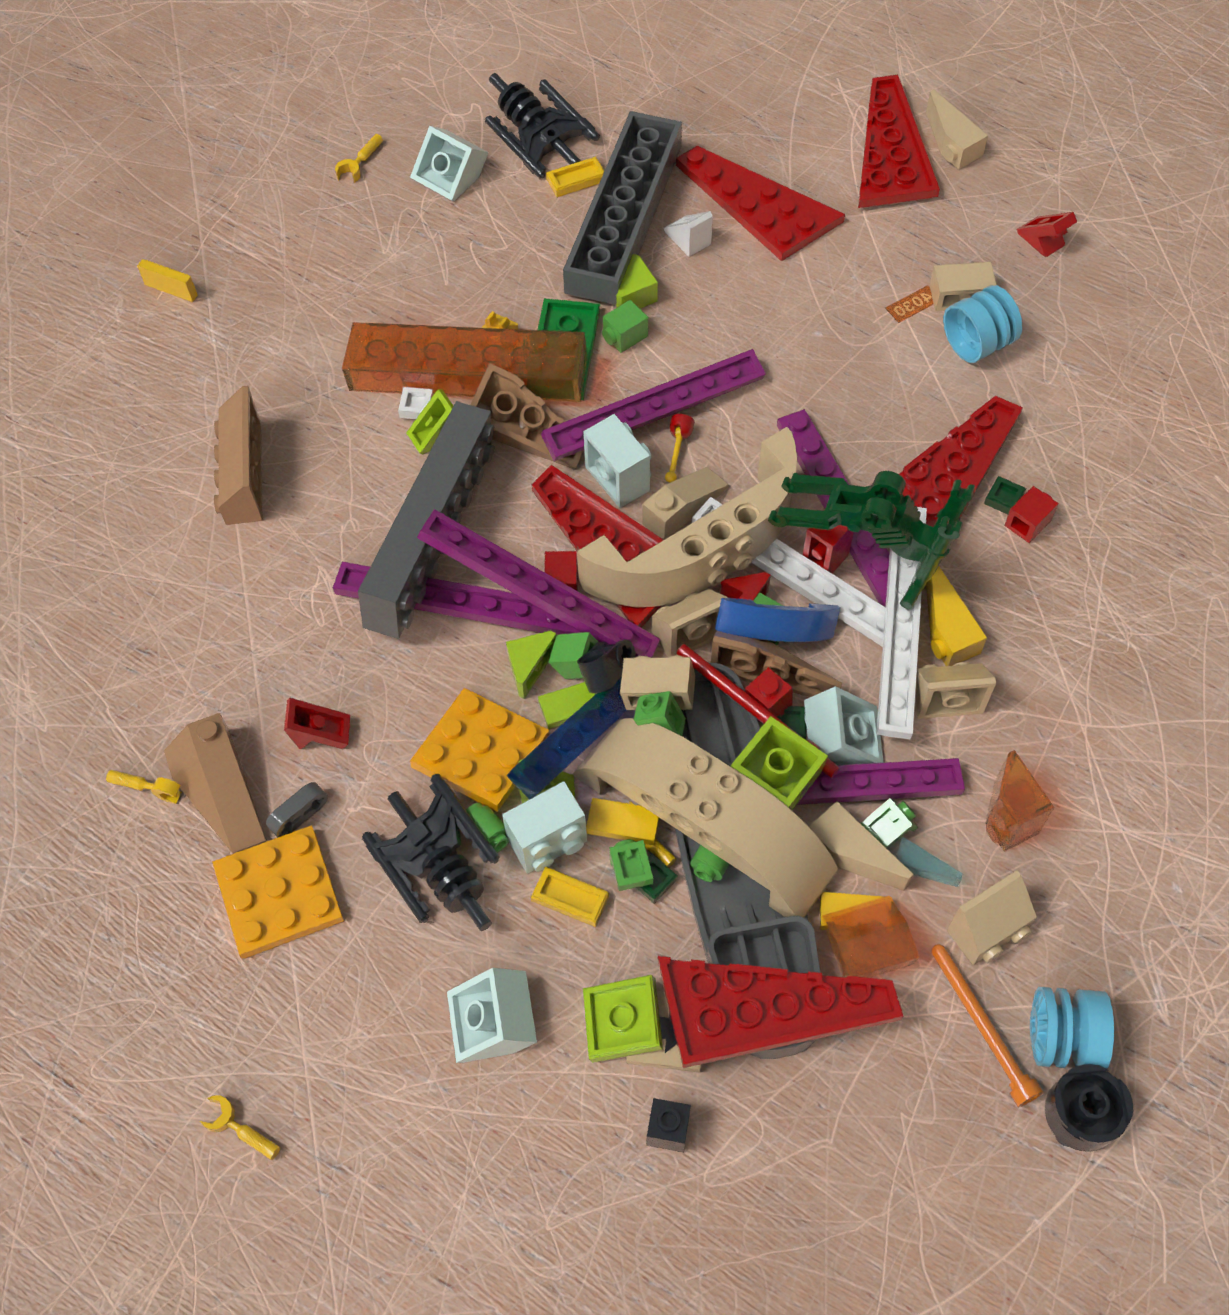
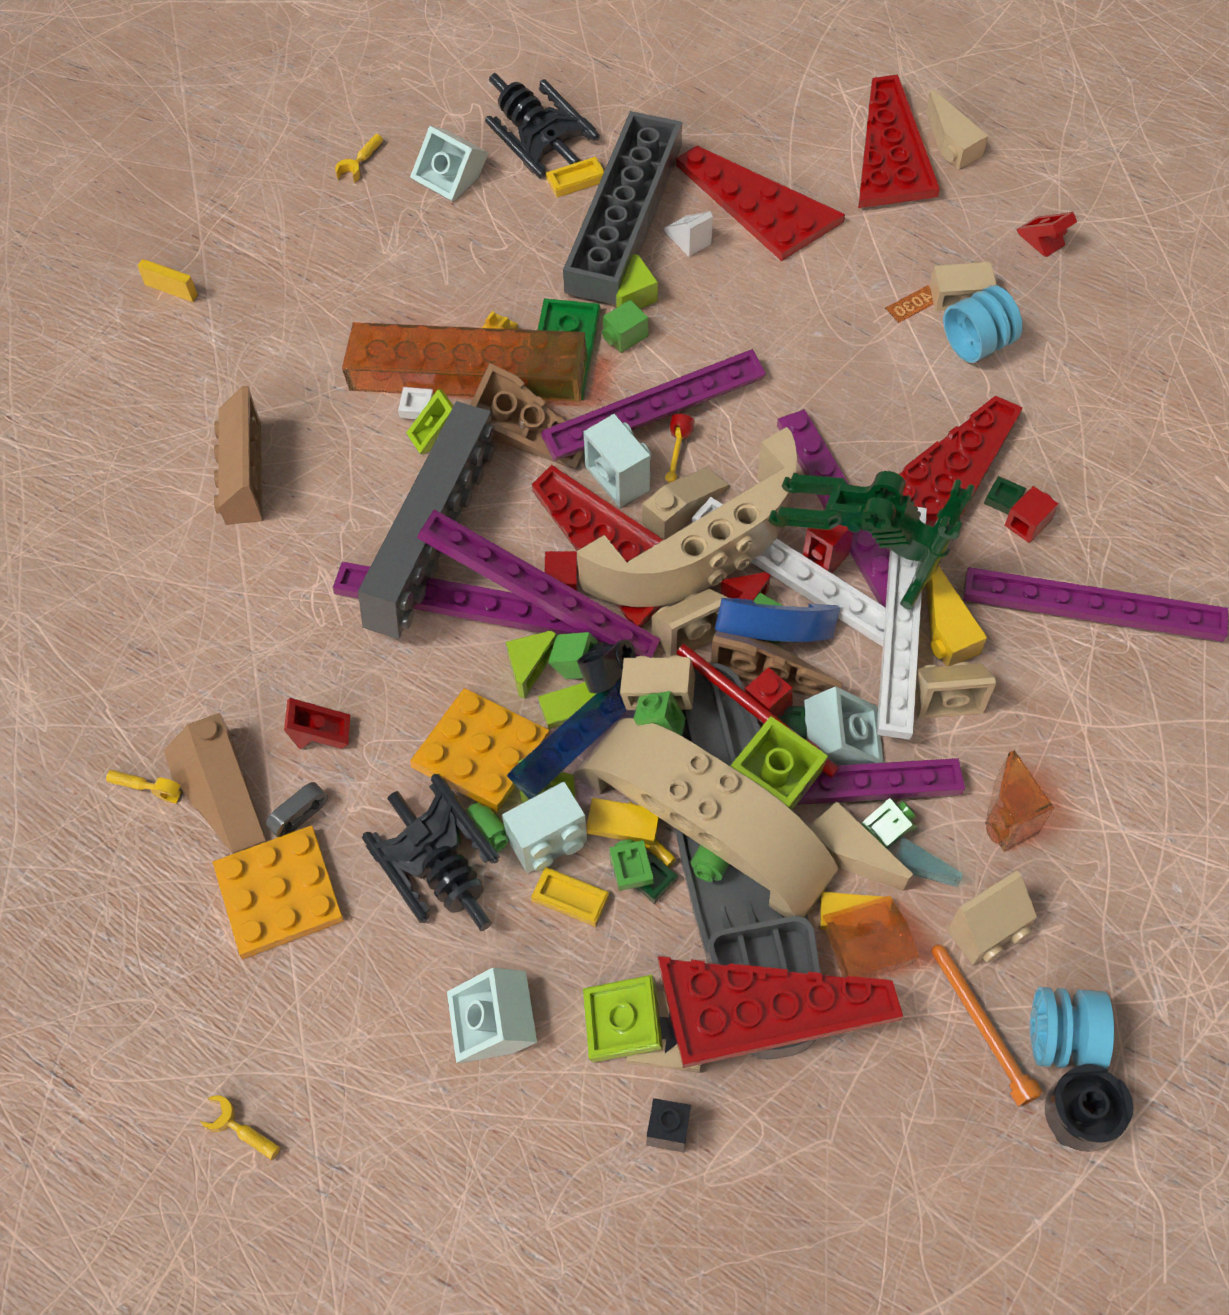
(1096, 604): none -> magenta plate

